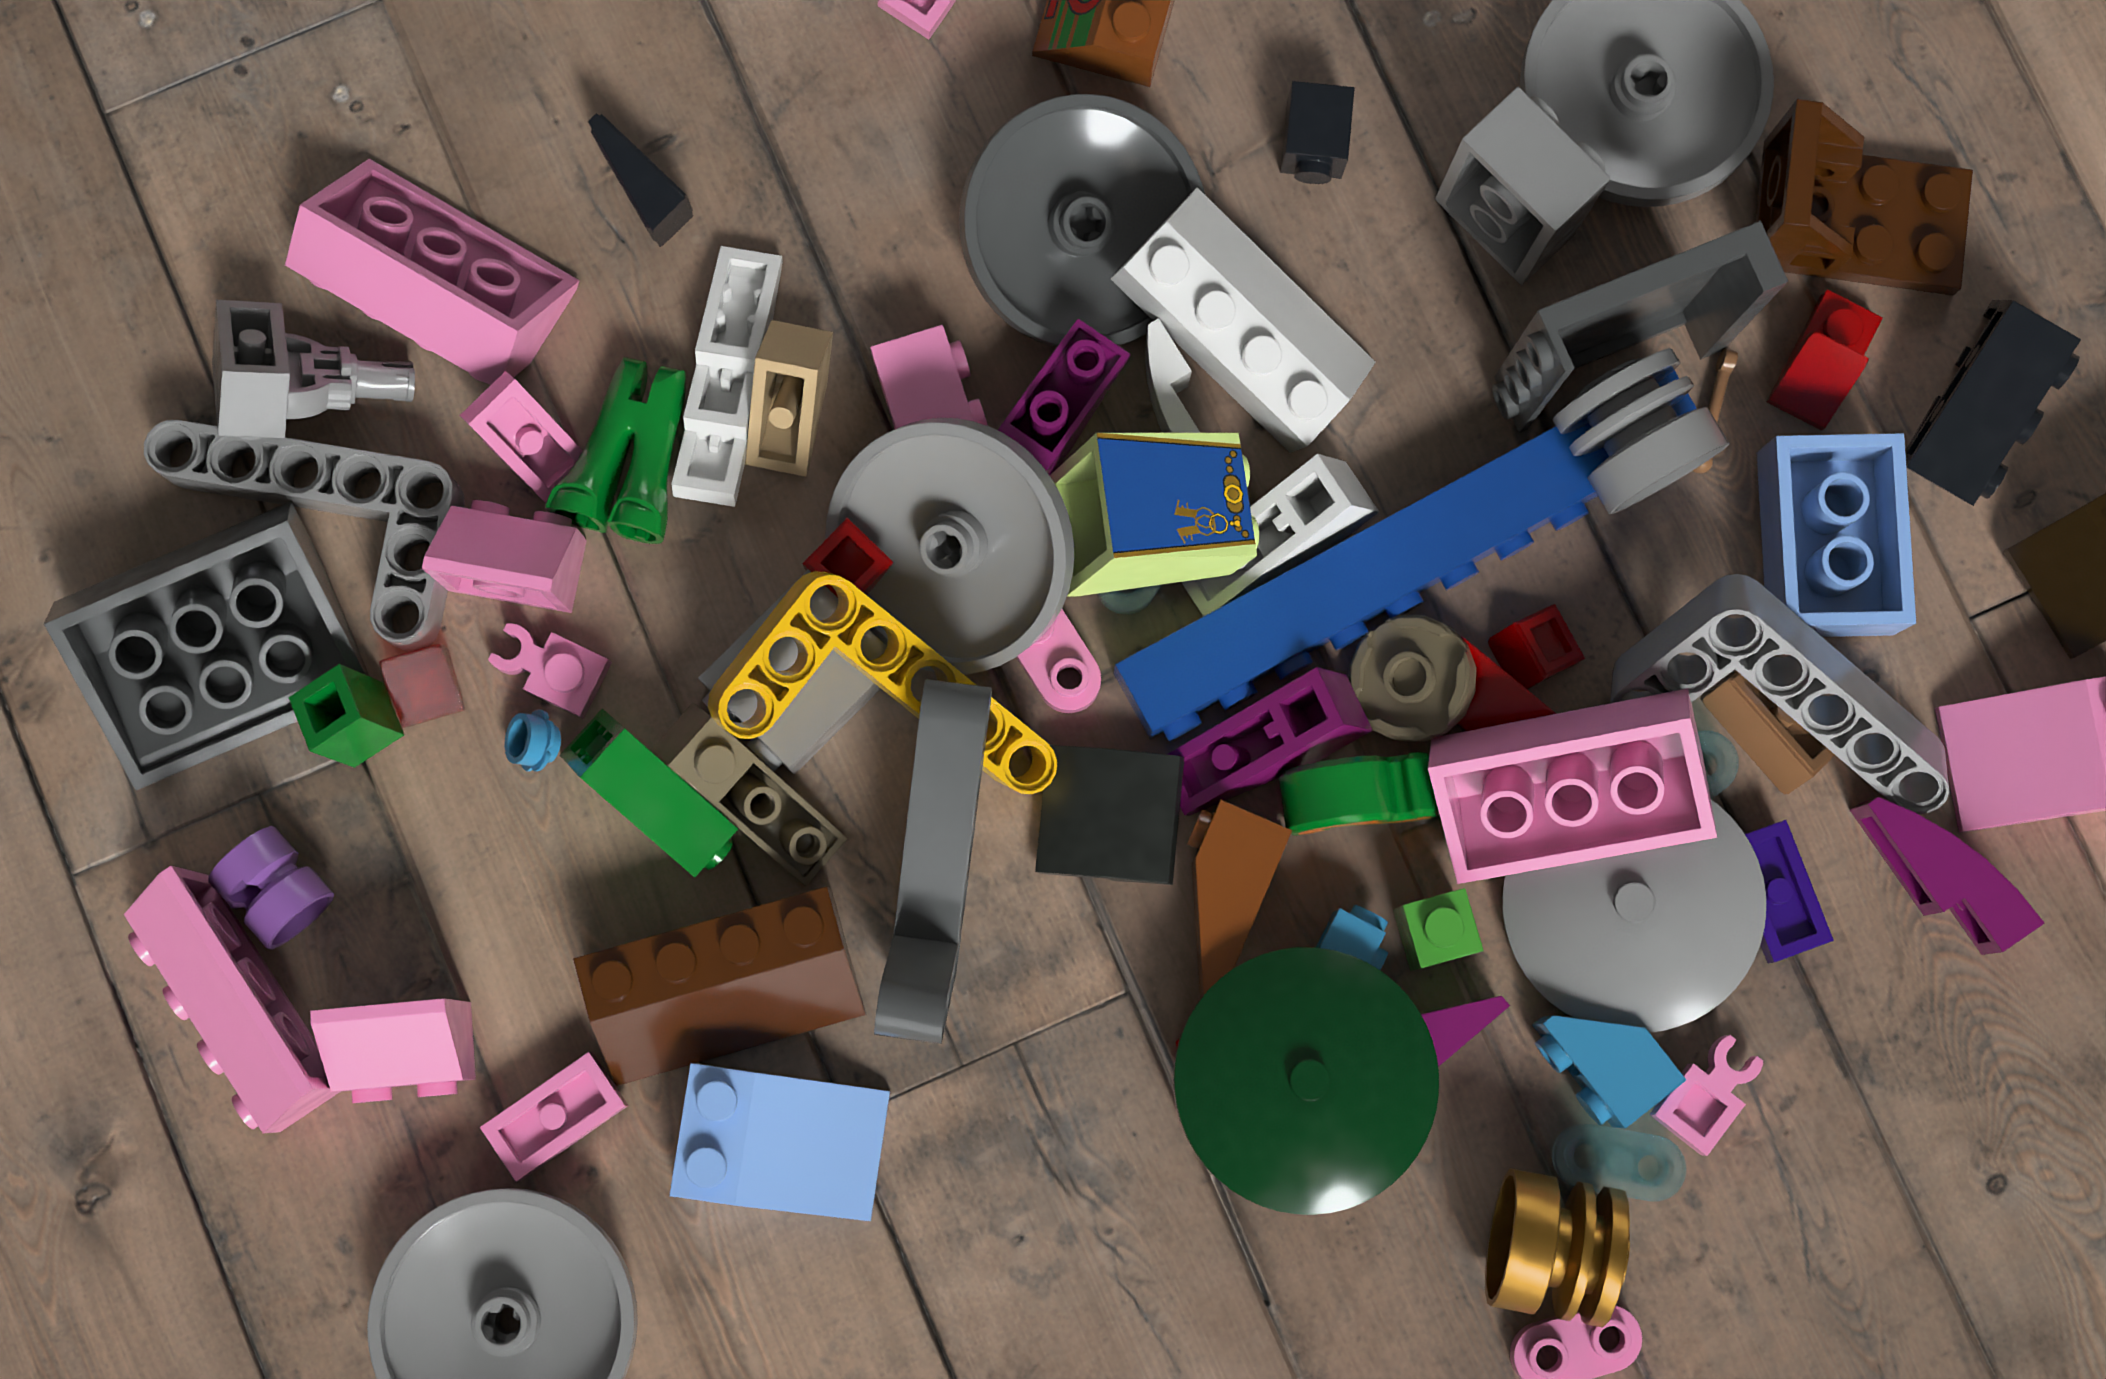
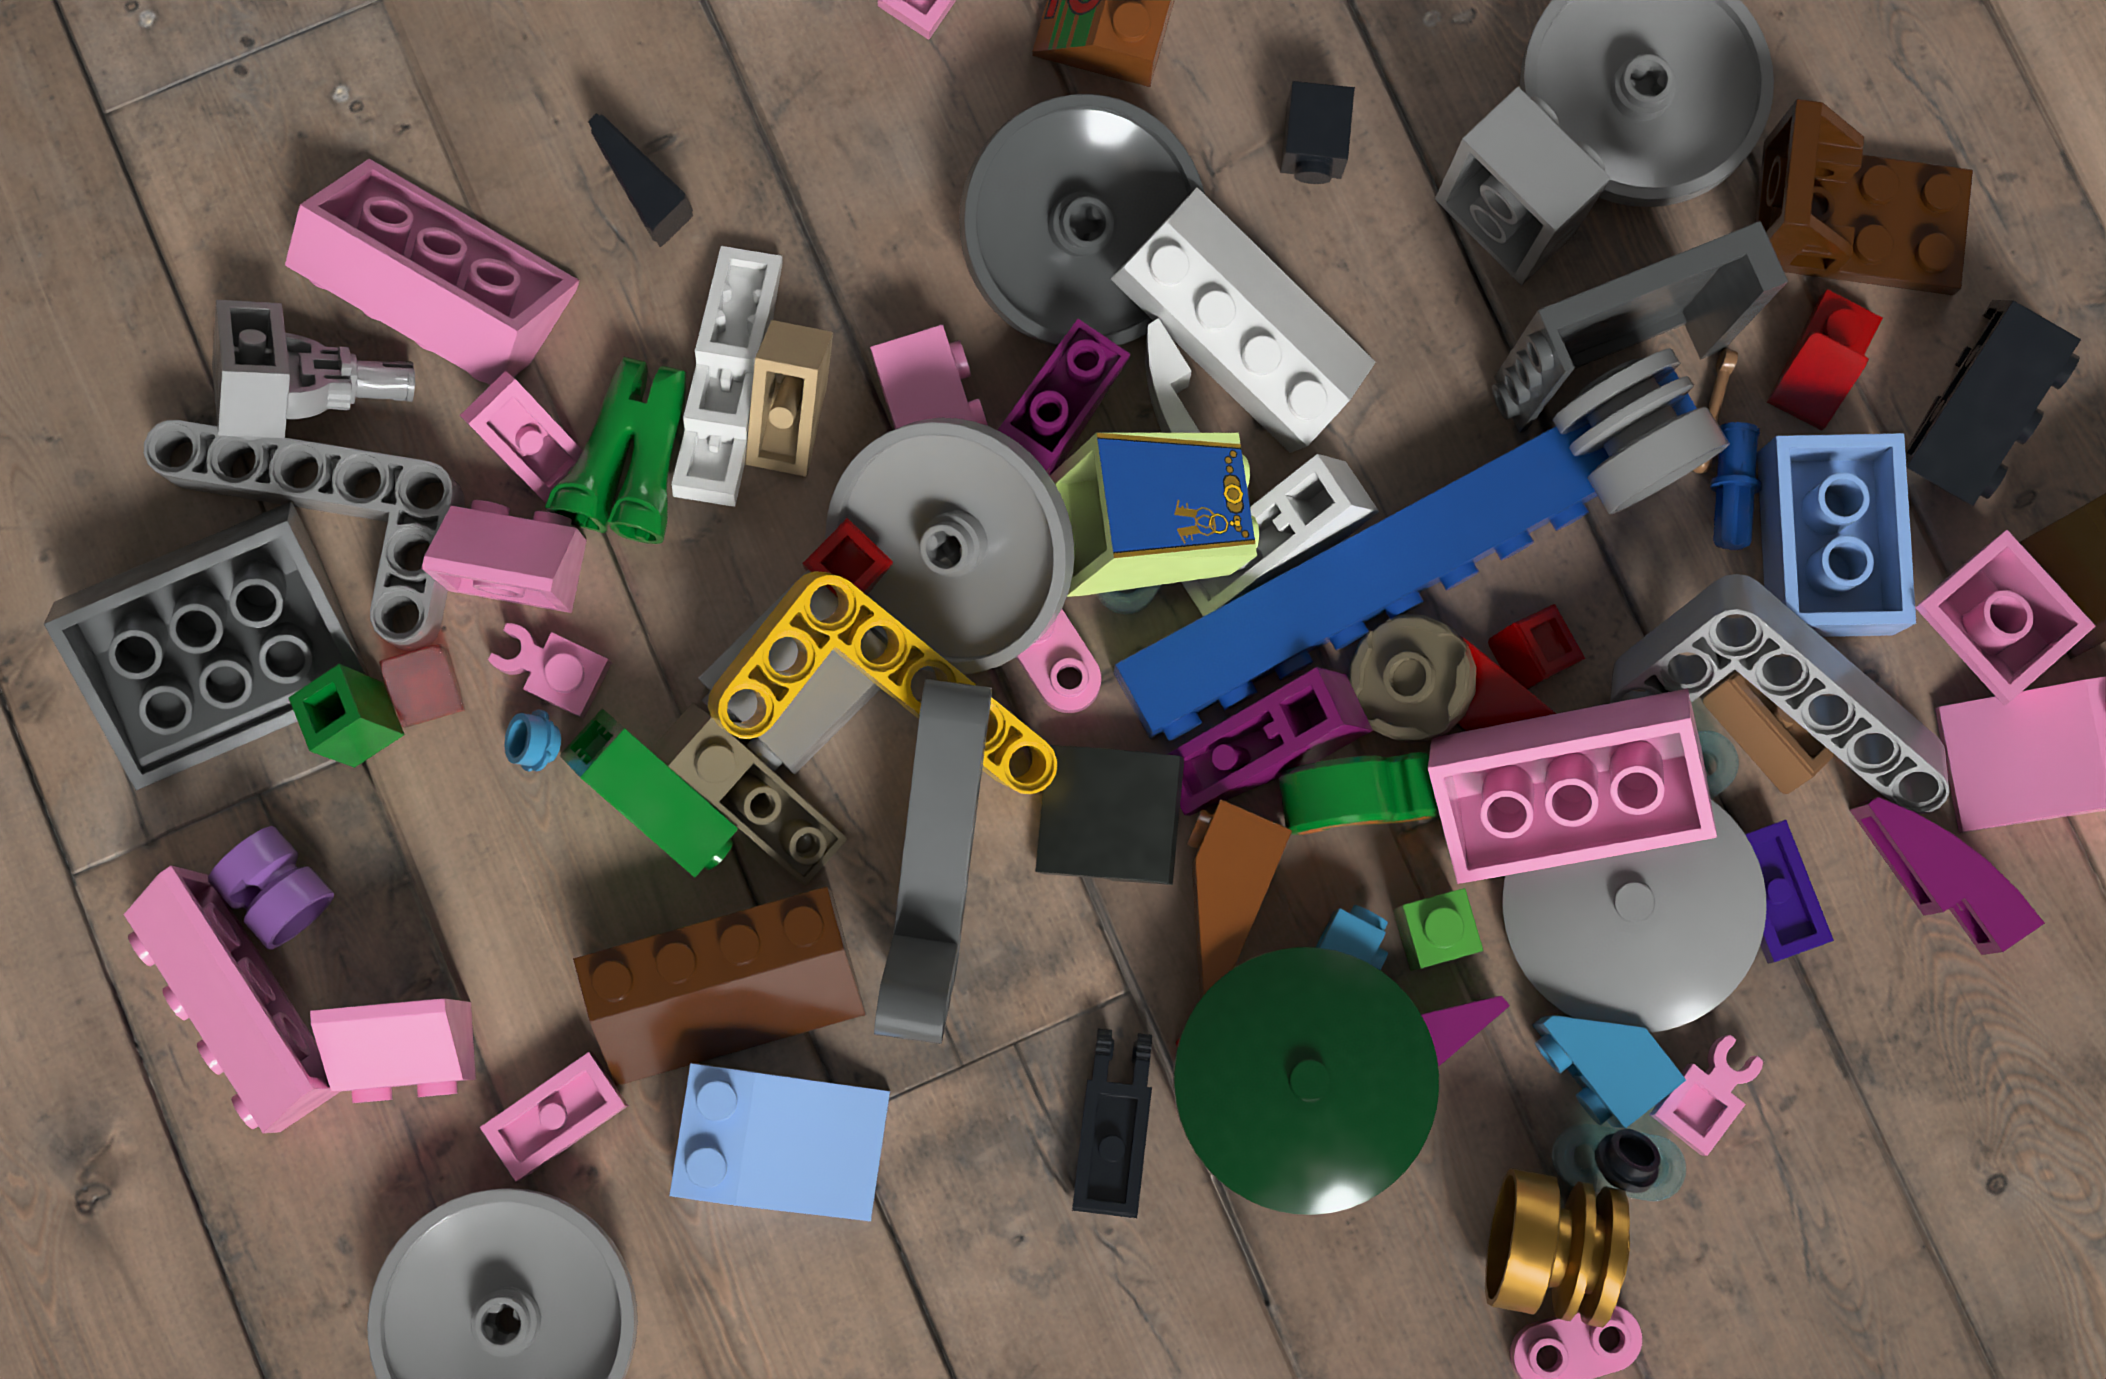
(1113, 1133): none -> black hinge
(1628, 1160): none -> black plate
(1736, 486): none -> blue axle
(2005, 617): none -> bright pink slope

